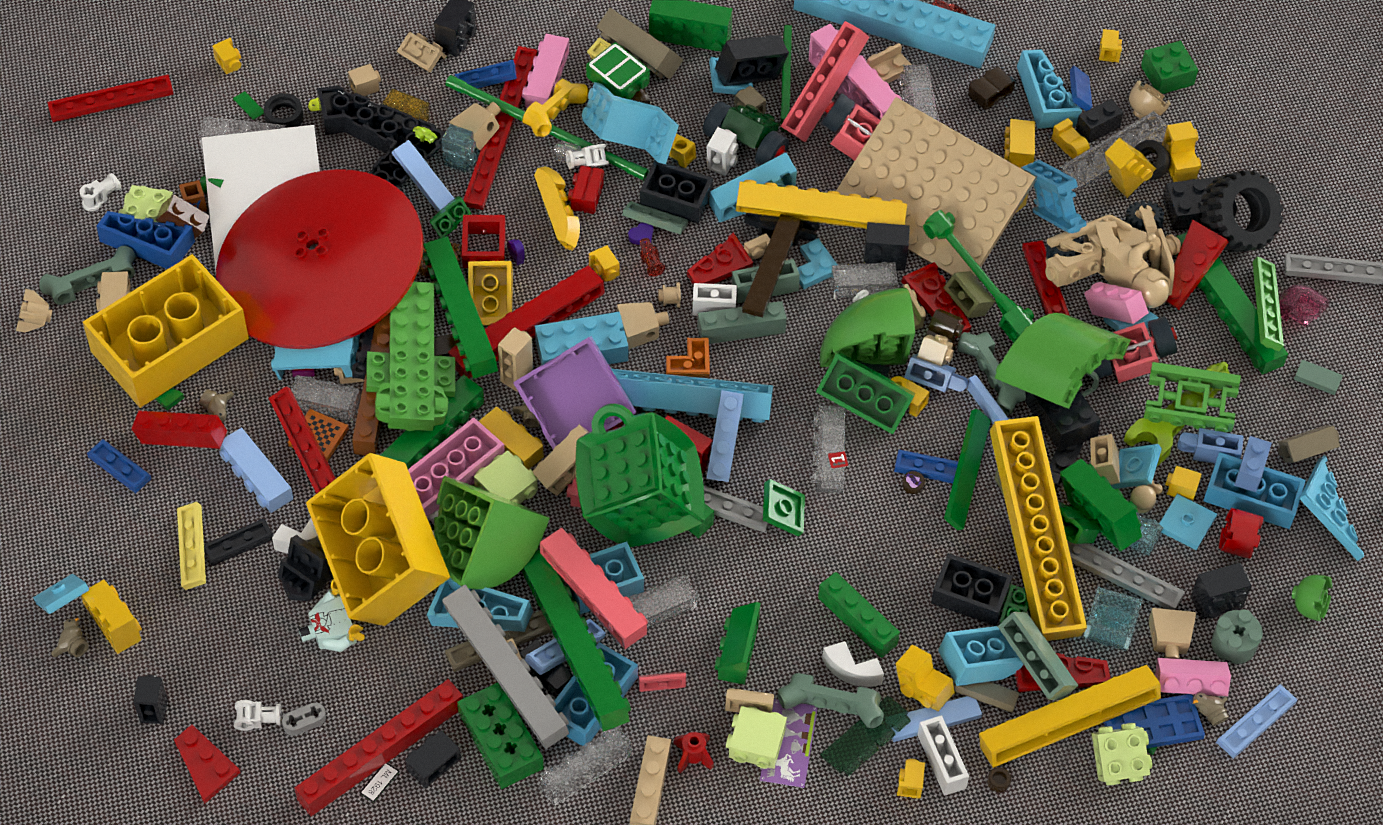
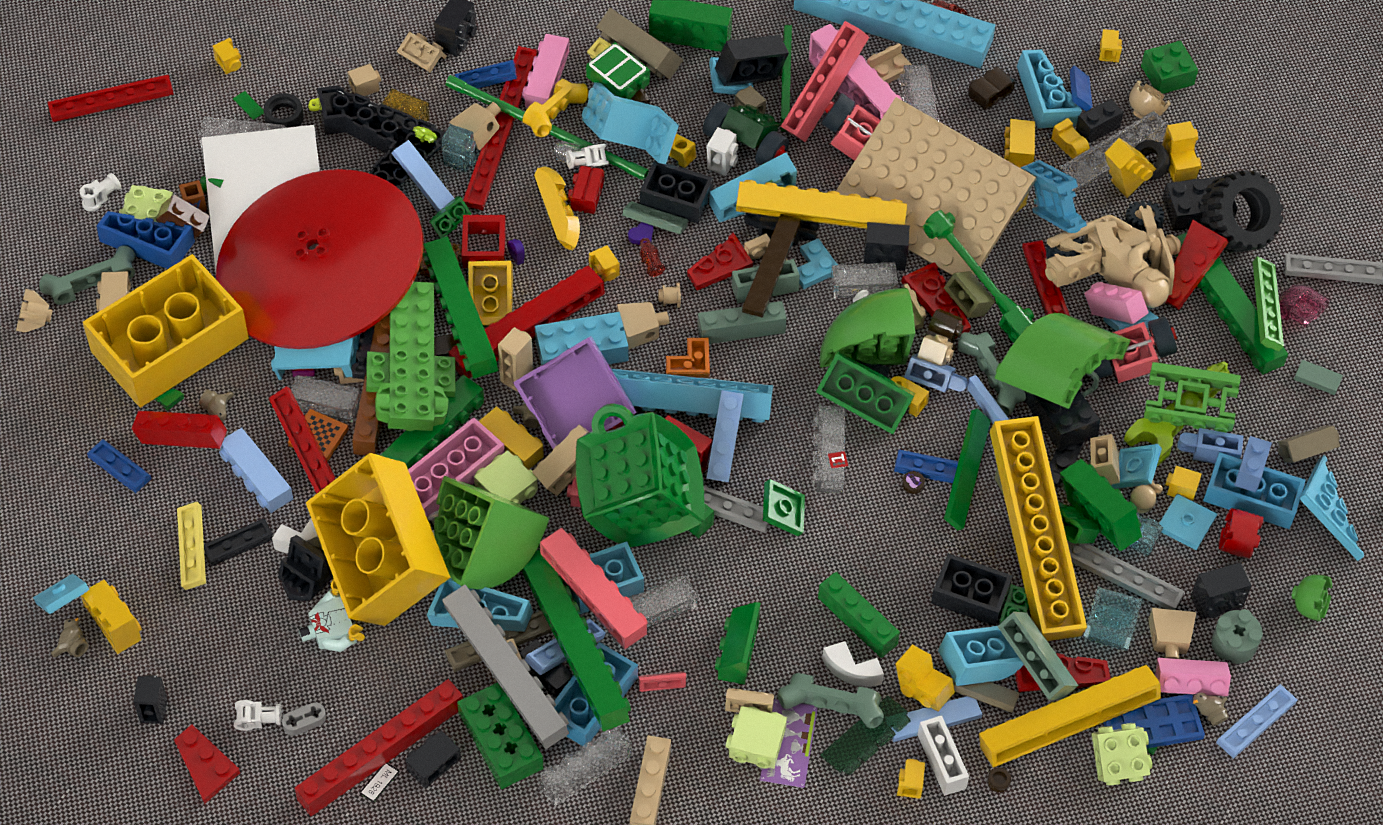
(693, 750): red brick -> none
(713, 297): white brick -> none

